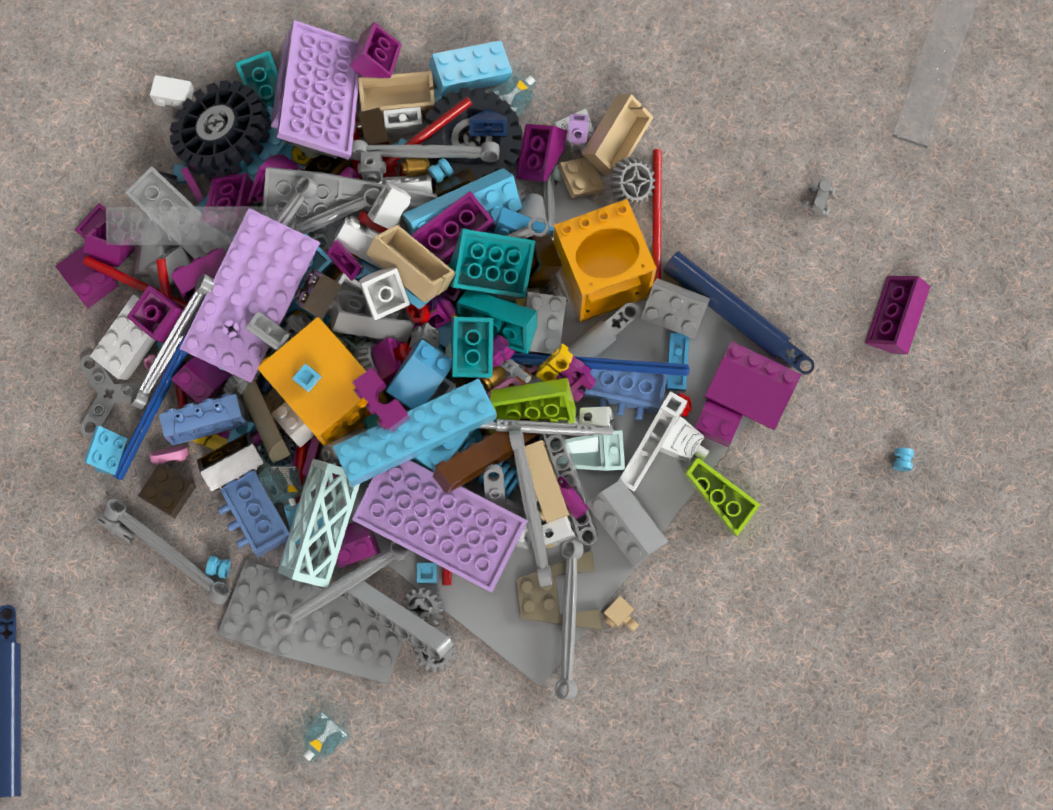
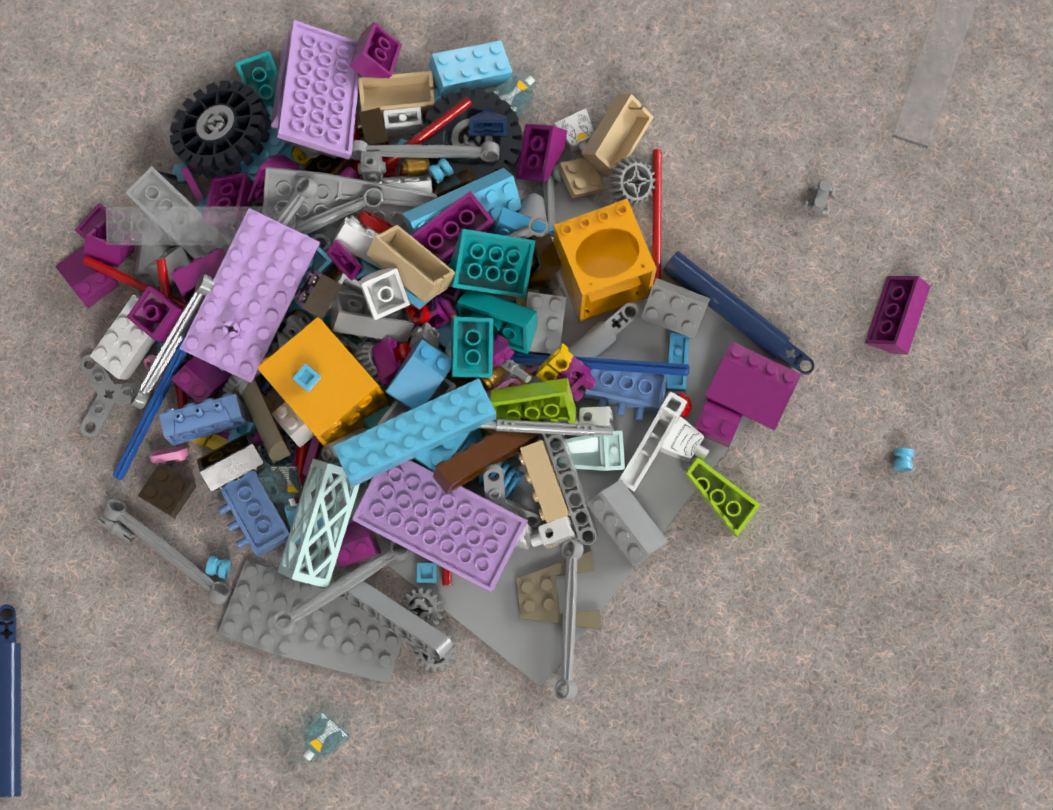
(105, 450): medium azure bracket -> none
(170, 91): white brick -> none
(268, 331): light grey hinge -> none
(389, 206): white brick -> none
(392, 414): magenta arch -> none
(530, 507): light grey piece -> none
(573, 501): magenta piece -> none
(578, 128): lavender brick -> none
(620, 613): tan brick -> none

